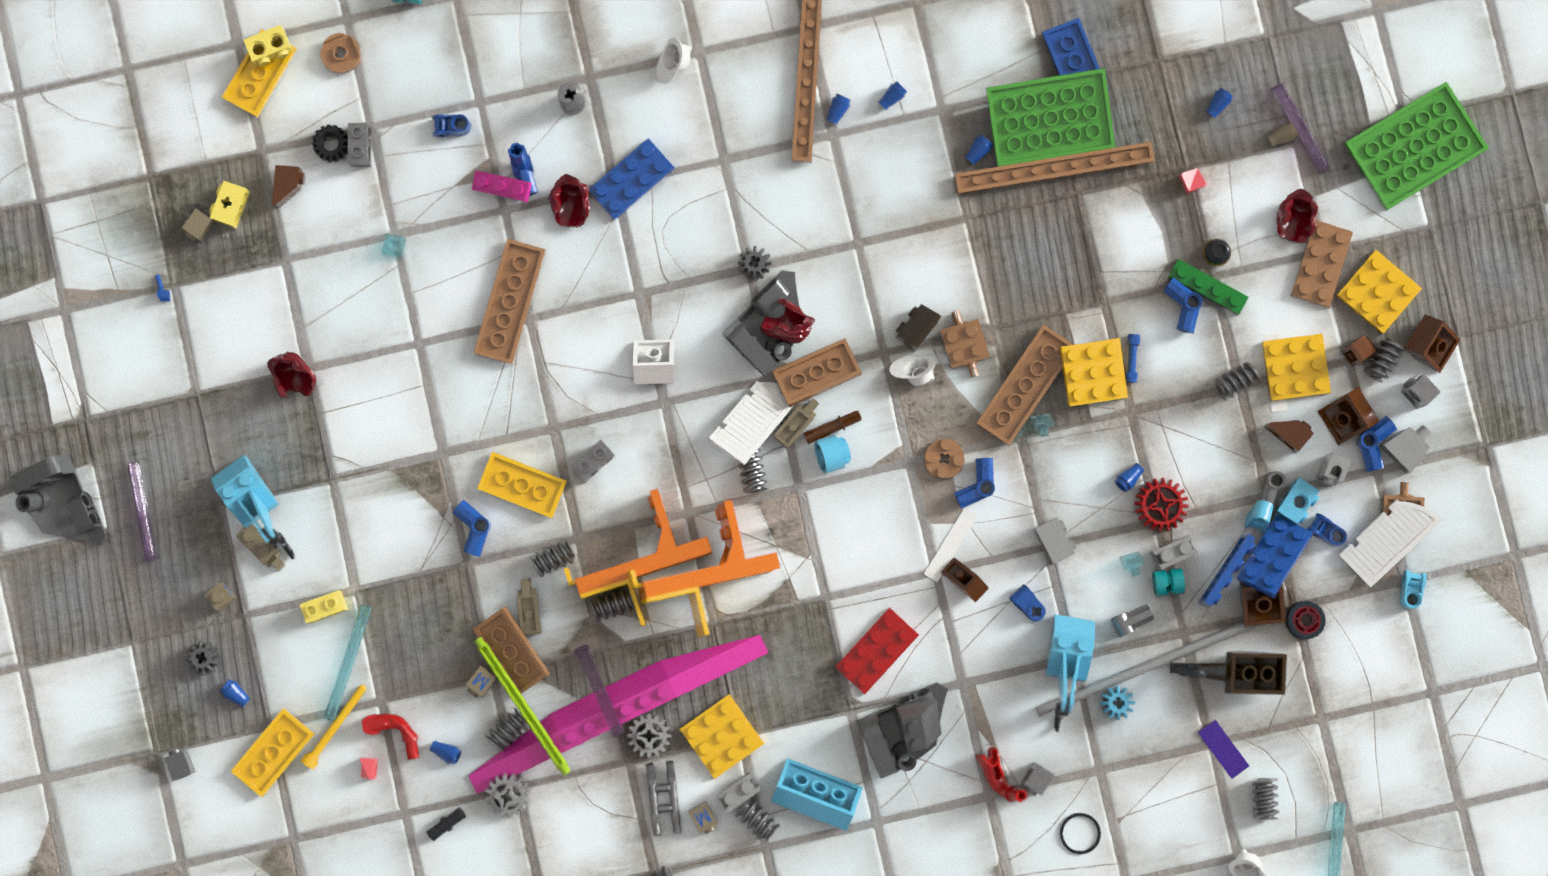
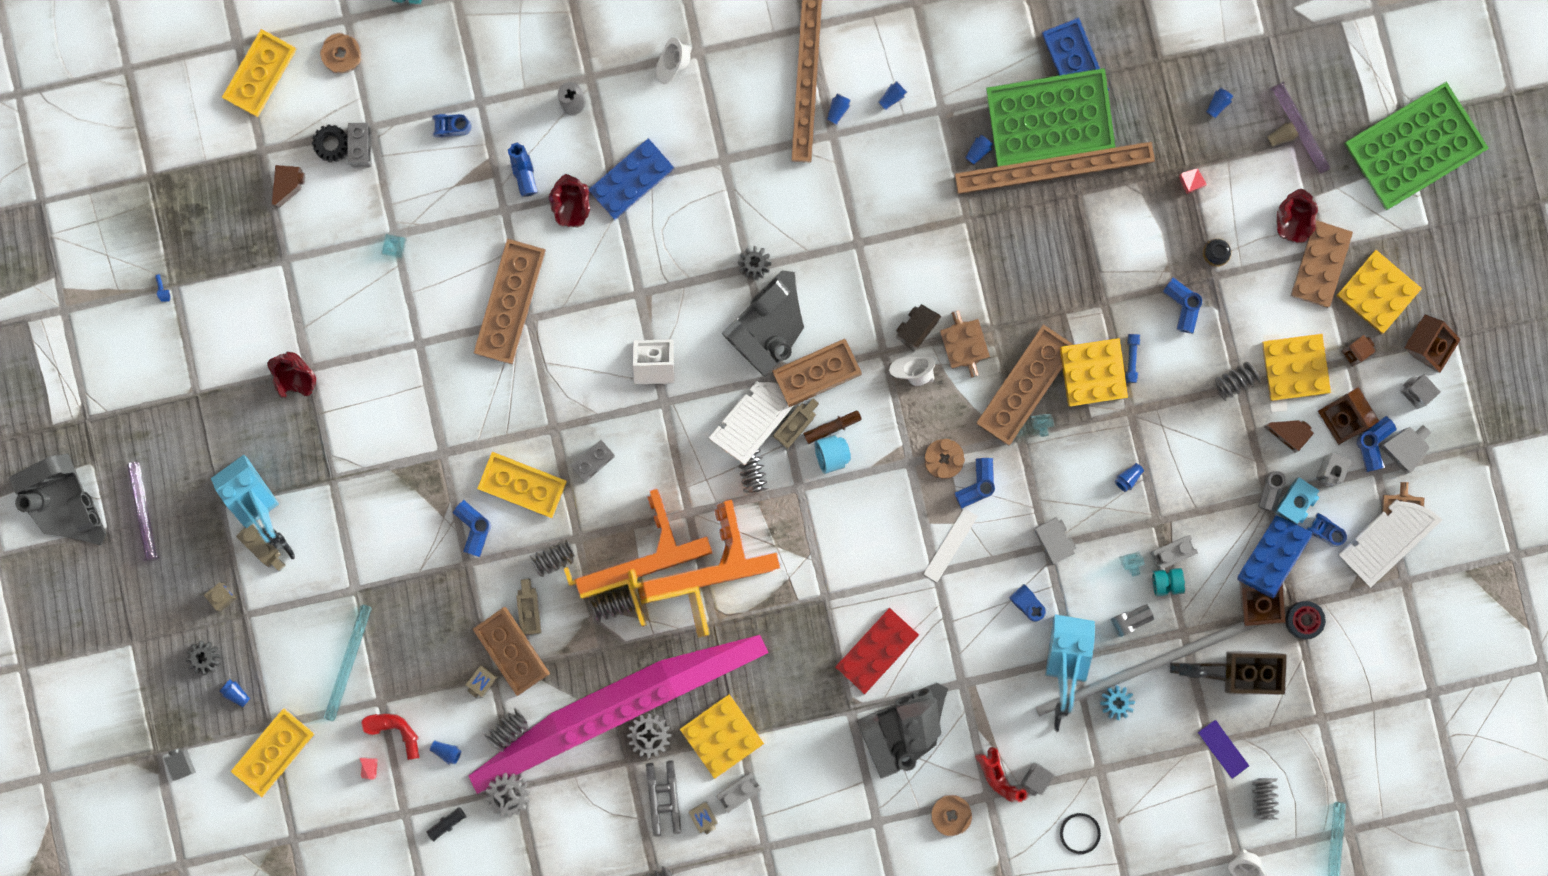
(198, 226): dark tan brick -> none
(231, 214): light yellow brick -> none
(266, 39): light yellow brick -> none
(312, 757): yellow piece -> none
(323, 607): light yellow brick -> none
(501, 186): dark pink plate -> none
(522, 706): lime piece -> none
(599, 690): clear purple axle -> none
(757, 820): flat silver piece -> none
(791, 326): dark red hair -> none
(816, 794): medium azure slope -> none
(950, 803): none -> medium nougat plate
(965, 579): reddish brown slope -> none
(1162, 513): red gear -> none
(1208, 287): green plate -> none
(1223, 577): blue plate -> none
(1259, 515): medium azure piece -> none
(1383, 359): flat silver piece -> none
(1413, 588): medium azure piece -> none

